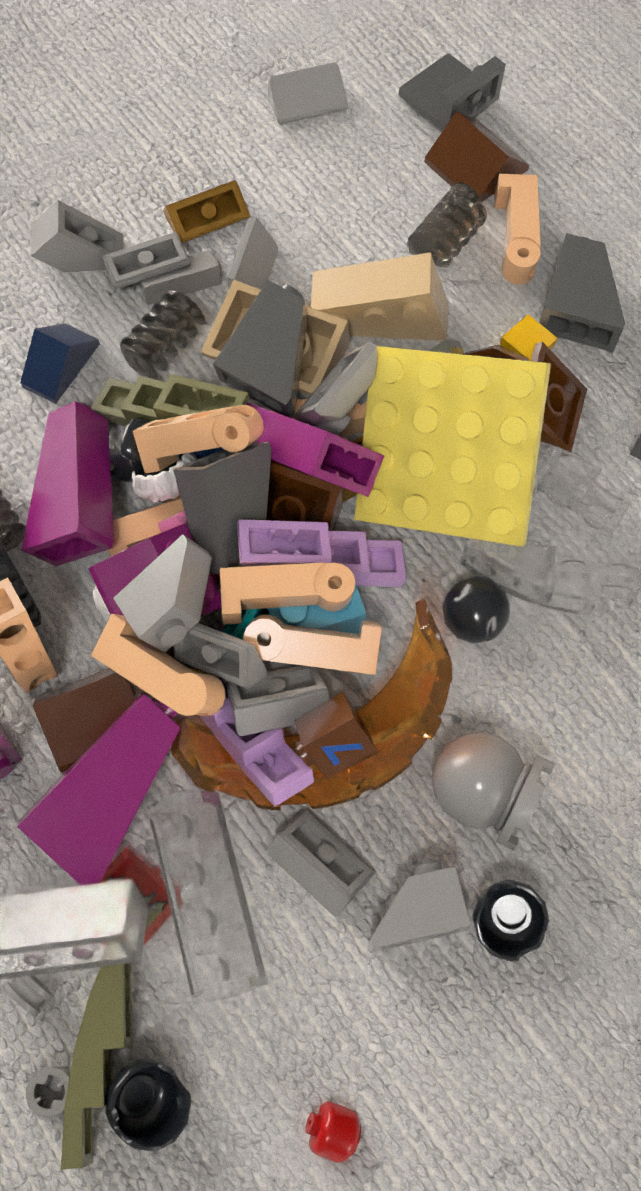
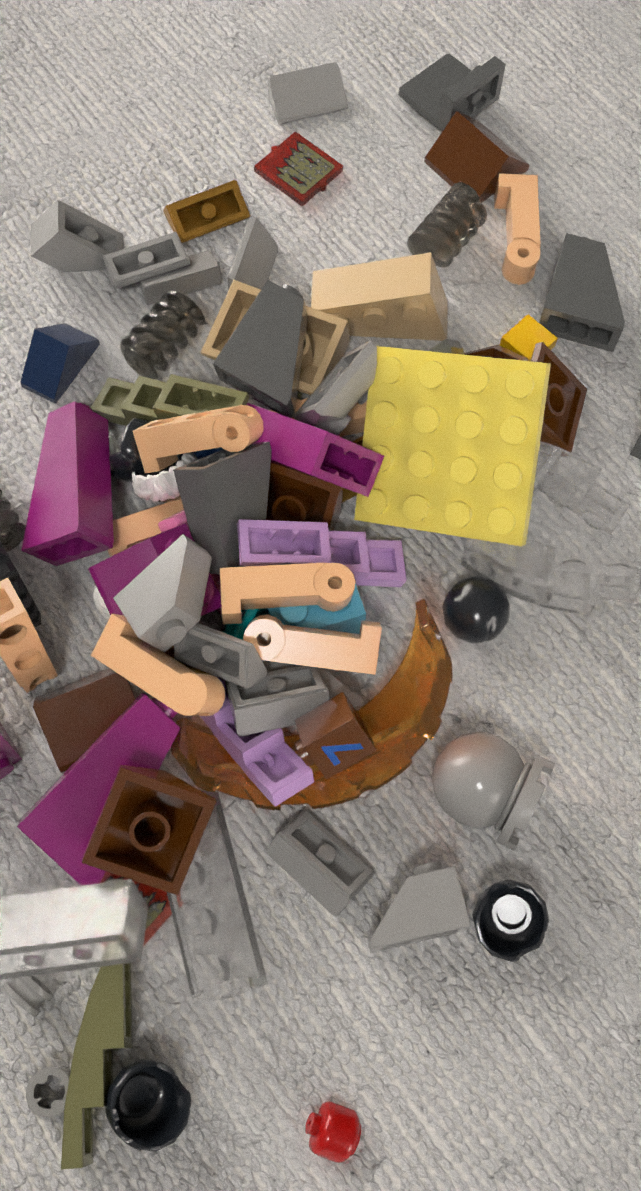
(149, 828): none -> reddish brown slope
(298, 168): none -> piece

